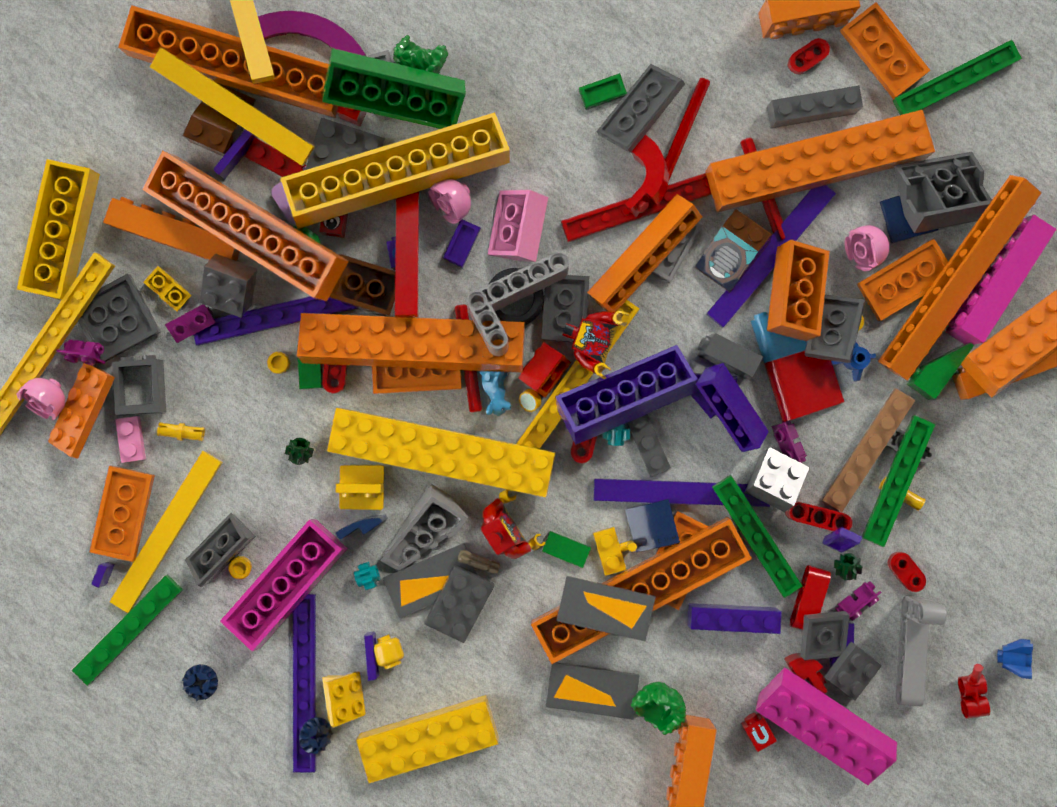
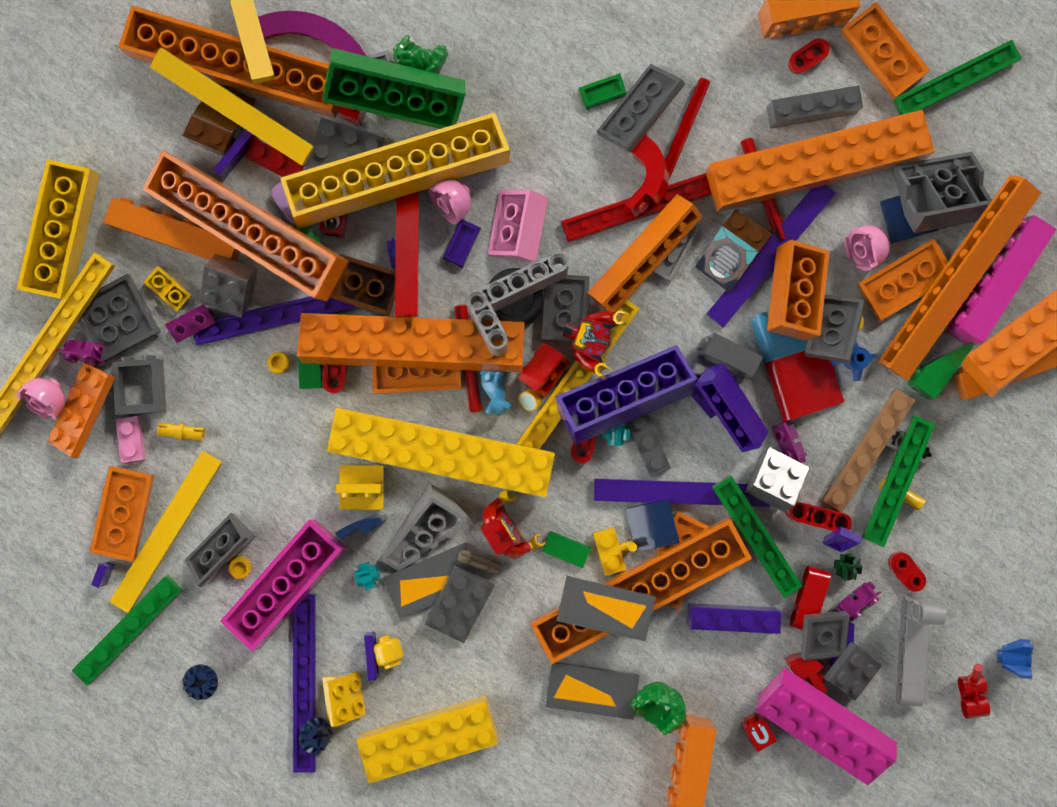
(299, 451): dark green gear -> none

